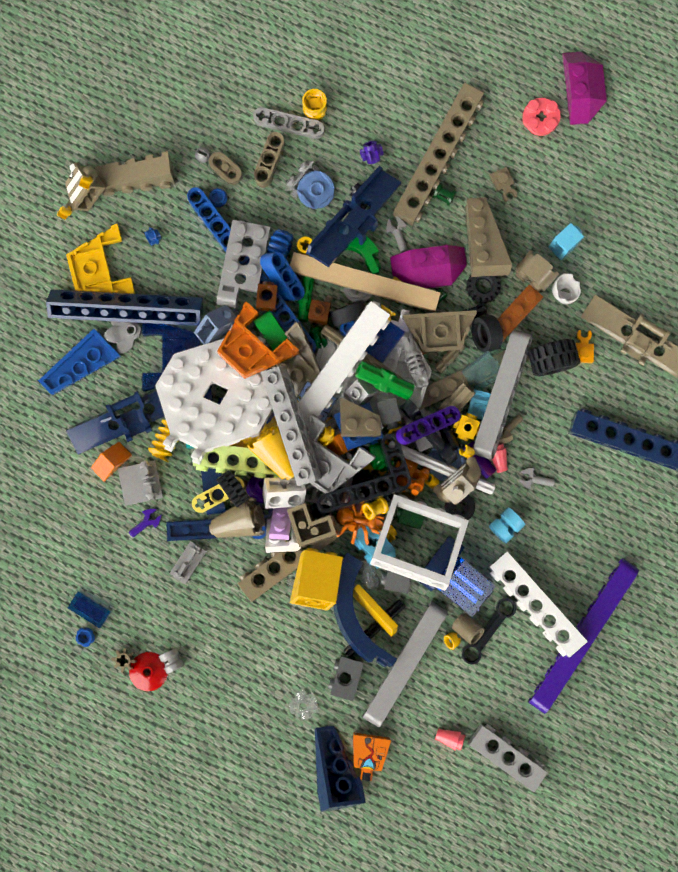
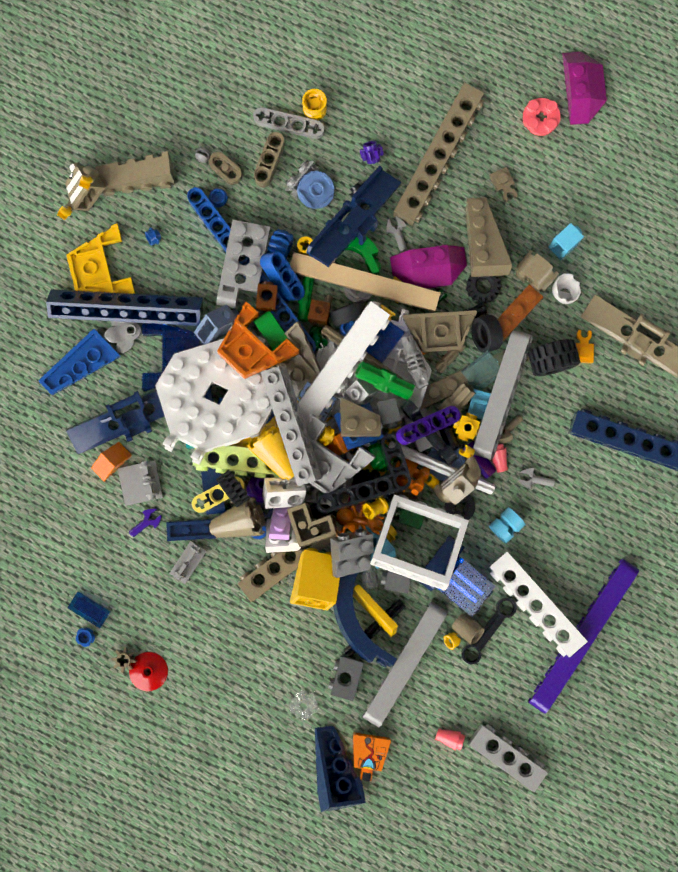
(159, 450): yellow piece -> none
(171, 660): light grey wheel -> none
(351, 552): none -> plate
(444, 194): dark green bush -> none

